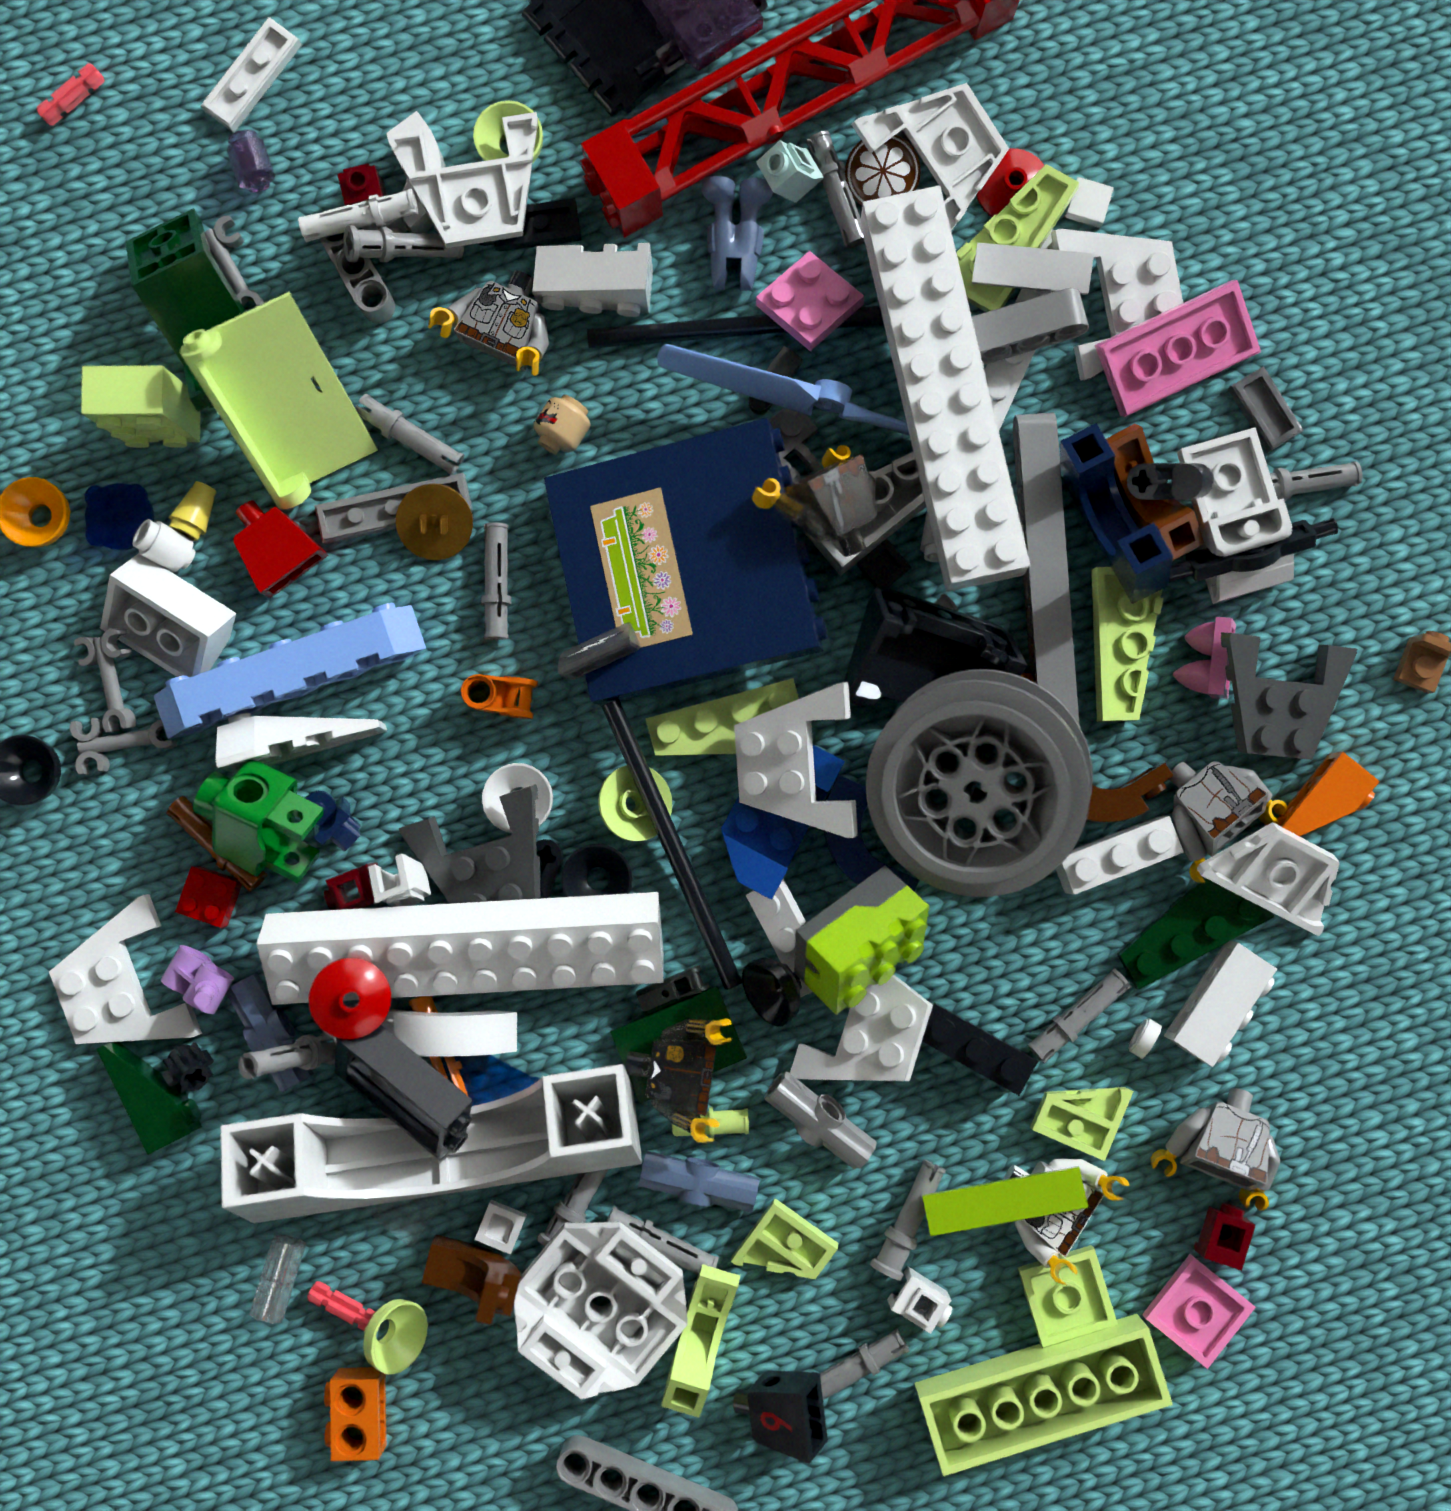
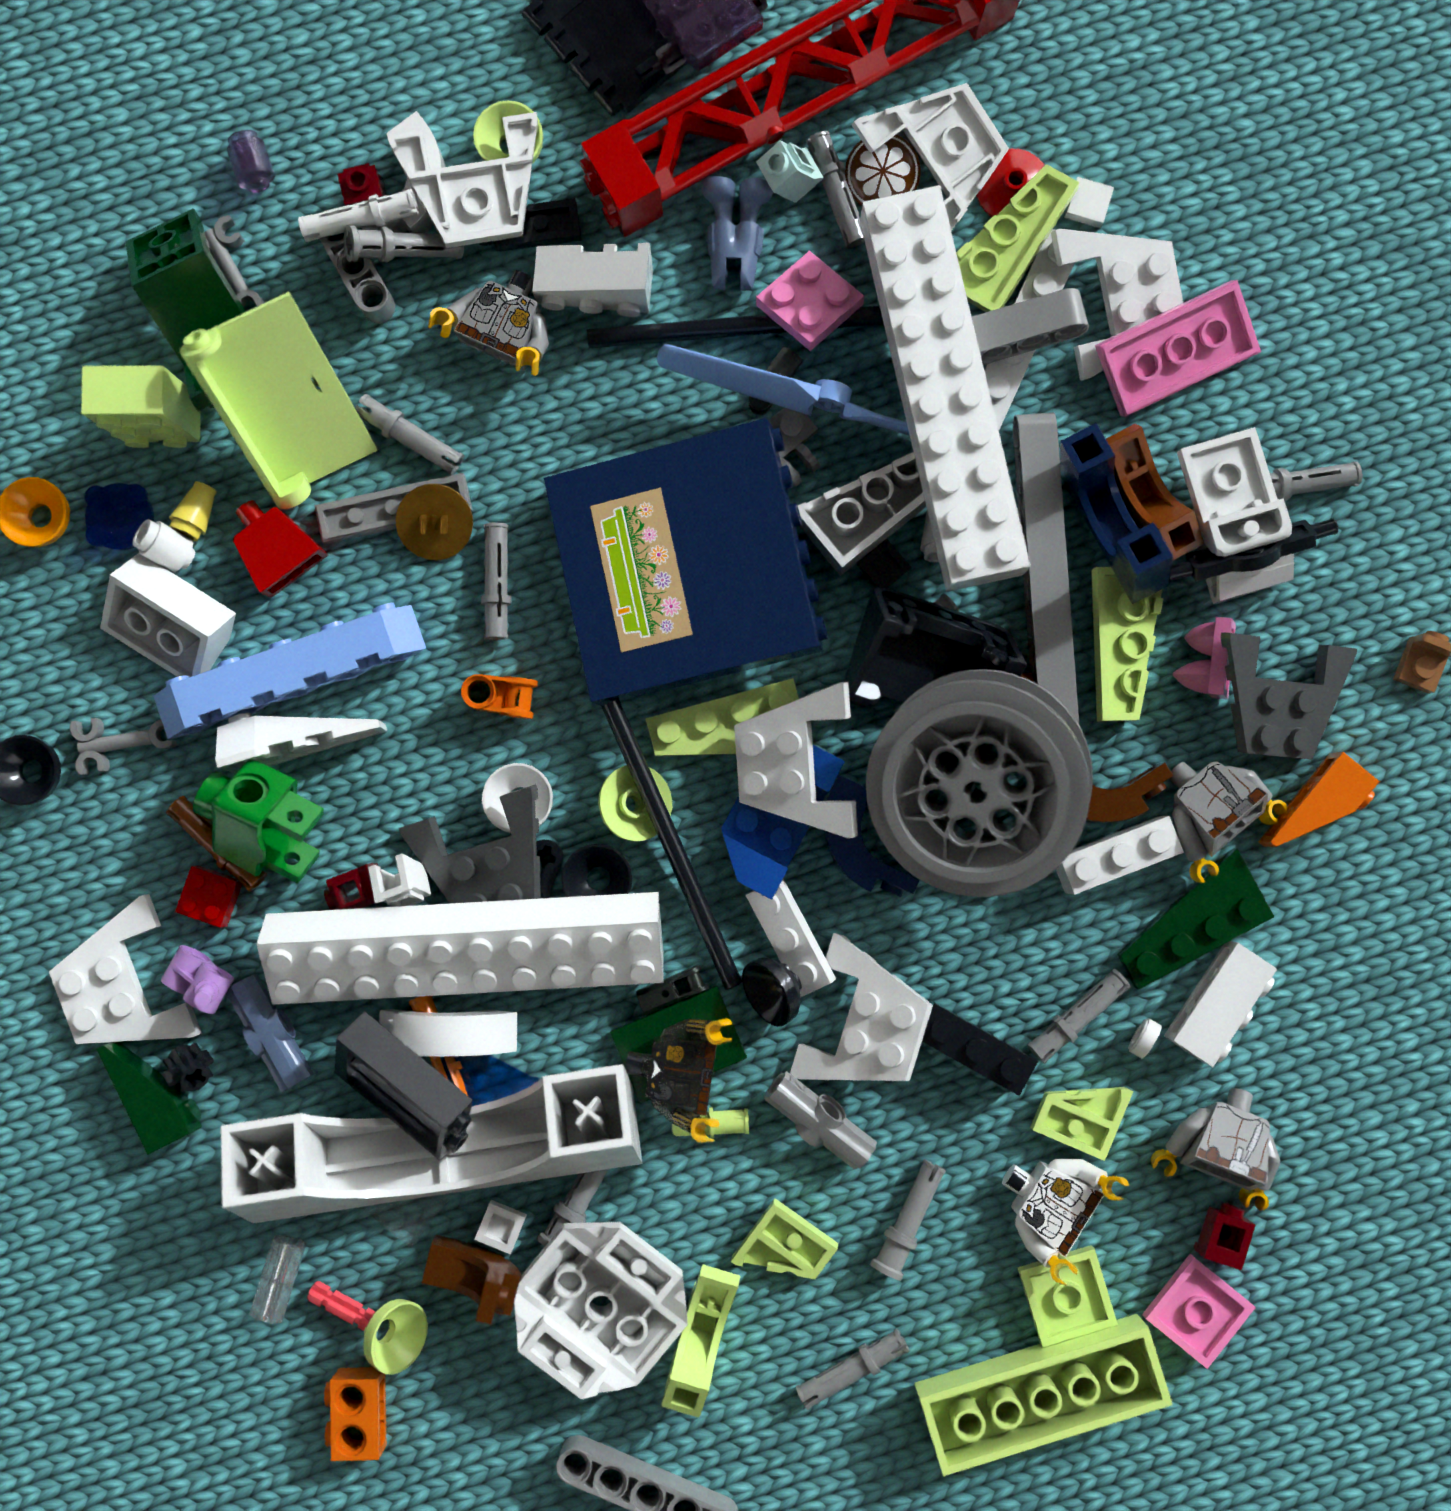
(70, 94): coral axle -> none
(102, 652): light grey bar -> none
(251, 74): white tile -> none
(305, 1053): light grey pin -> none
(334, 983): red dish -> none
(336, 820): dark blue hips -> none
(561, 424): tan head -> none
(598, 652): flat silver slope -> none
(669, 1246): light grey pin -> none
(699, 1181): sand blue piece -> none
(786, 1412): black torso -> none
(829, 501): clear smoke torso -> none
(861, 939): lime piece -> none
(921, 1302): white window -> none
(1005, 1201): lime tile -> none
(1032, 268): white tile -> none
(1188, 481): black piece -> none
(1265, 409): flat silver tile -> none
(1277, 874): white wing -> none

